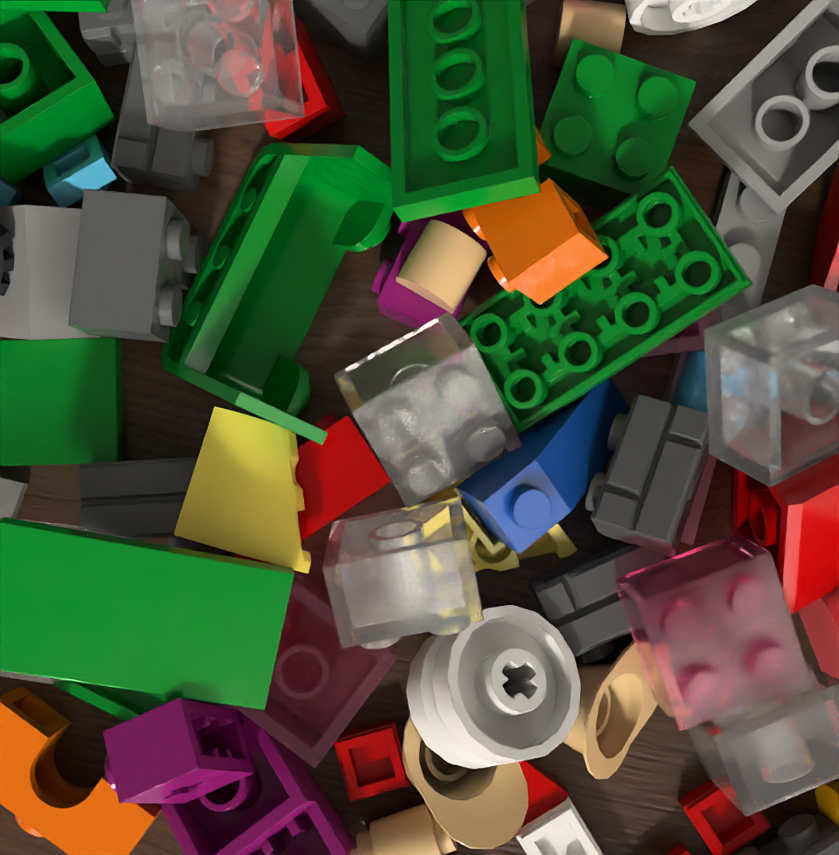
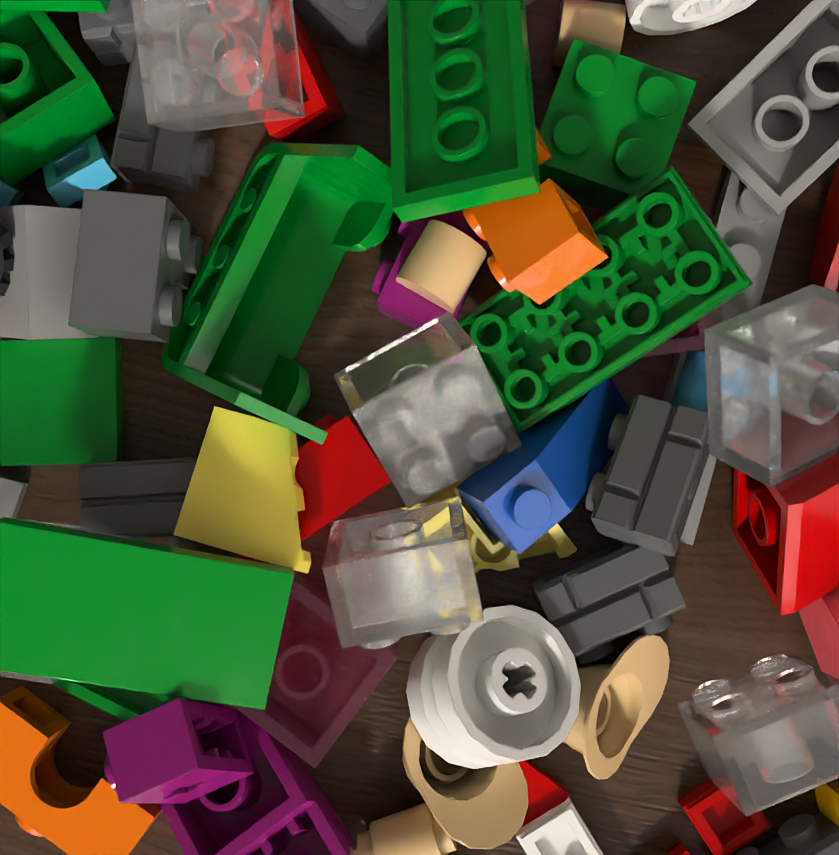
(371, 759): red tile -> none
(712, 630): clear pink brick -> none

